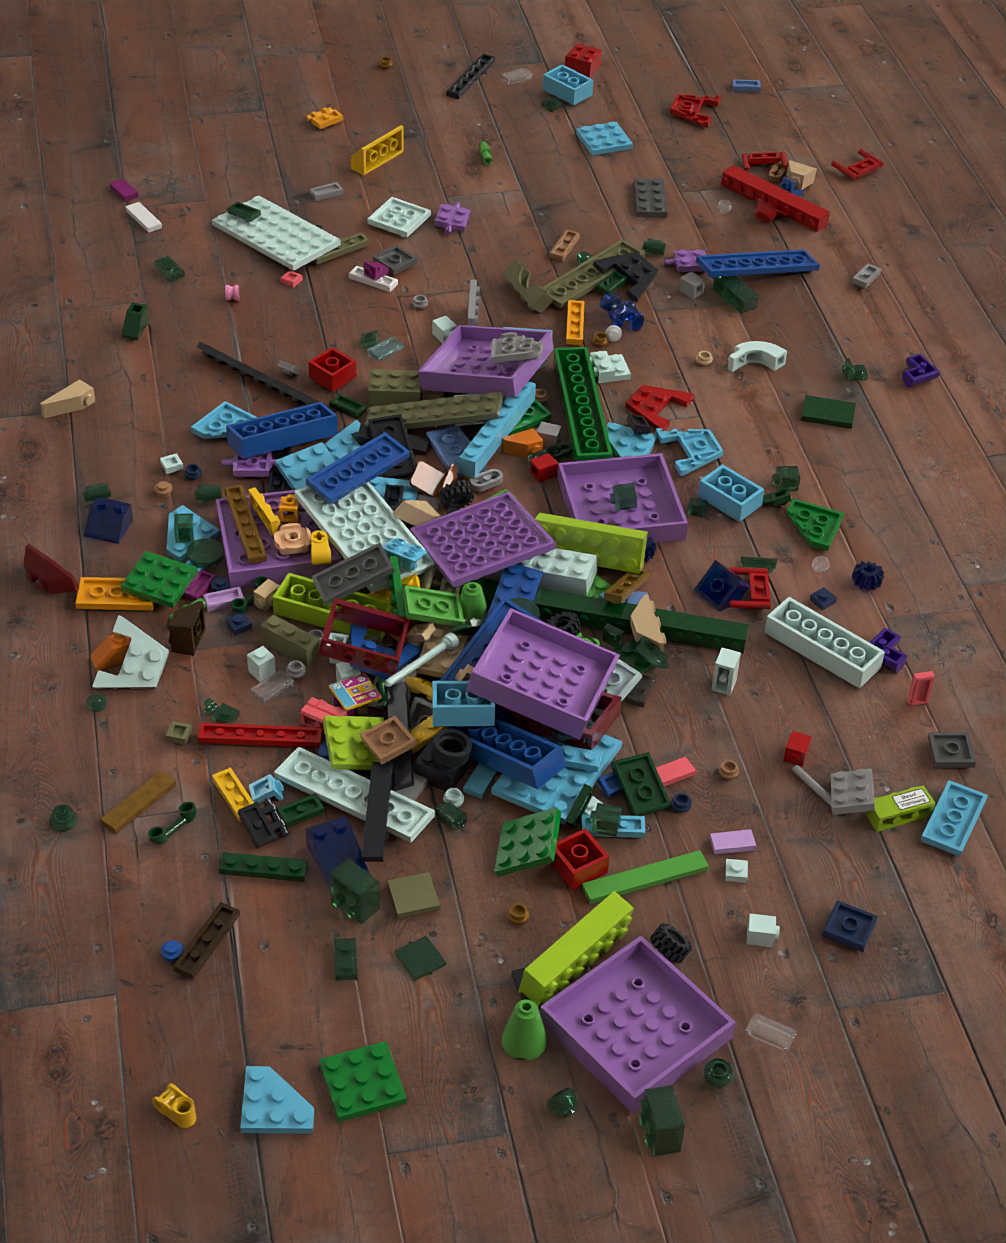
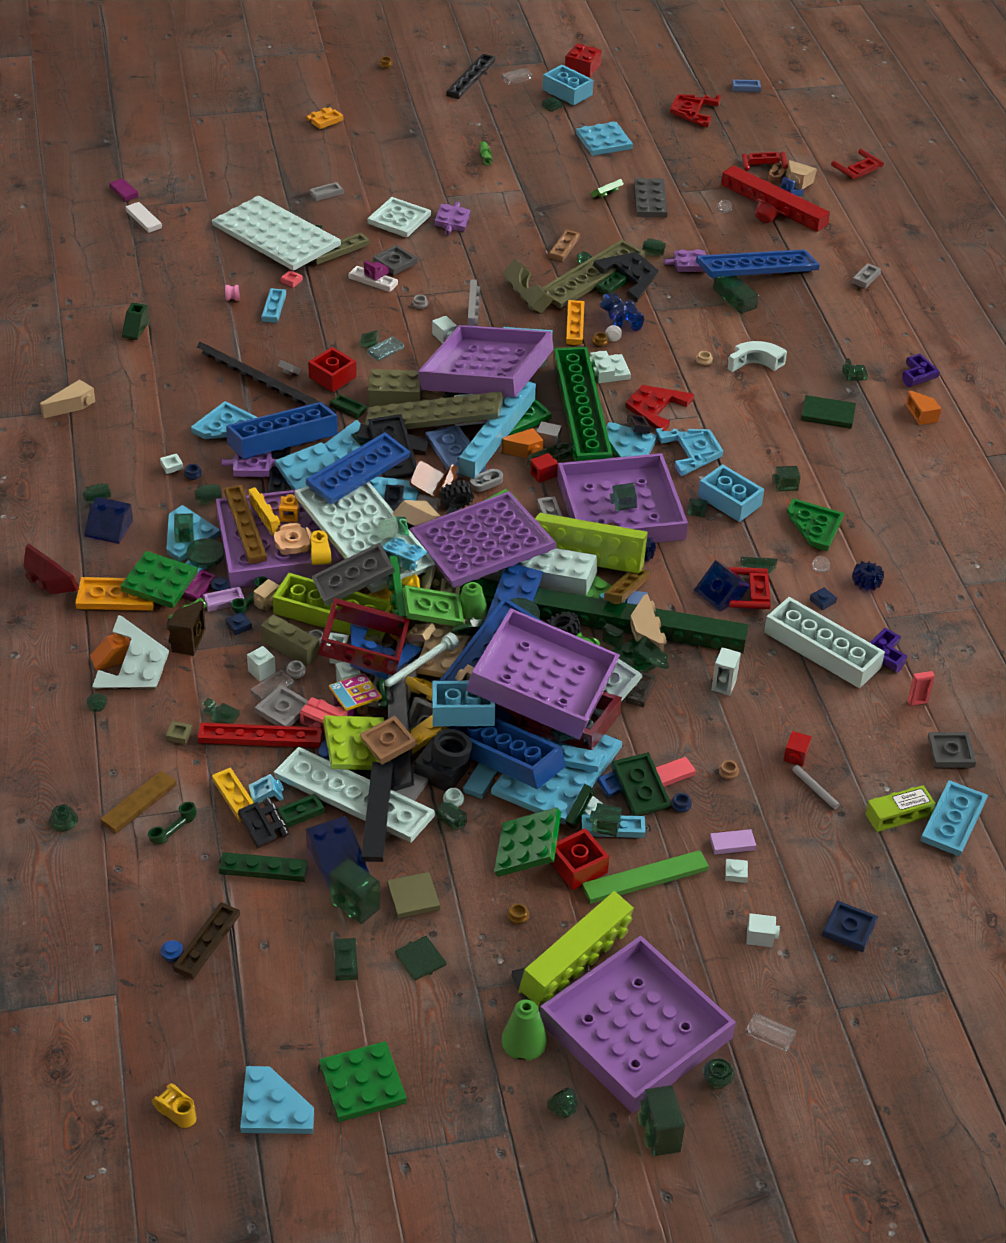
(163, 489): medium nougat plate -> none
(169, 268): clear green plate -> none
(244, 211): dark green tile -> none
(273, 305): none -> medium azure tile
(281, 707): none -> light grey plate
(378, 151): yellow slope -> none
(393, 527): none -> clear green panel
(515, 348): light grey plate -> none
(541, 395): medium nougat plate -> none
(549, 506): none -> light grey plate
(602, 191): none -> plate
(671, 943): black tyre -> none
(692, 285): light grey brick -> none
(777, 497): dark green plate -> none
(852, 791): light grey plate -> none
(923, 408): none -> orange slope

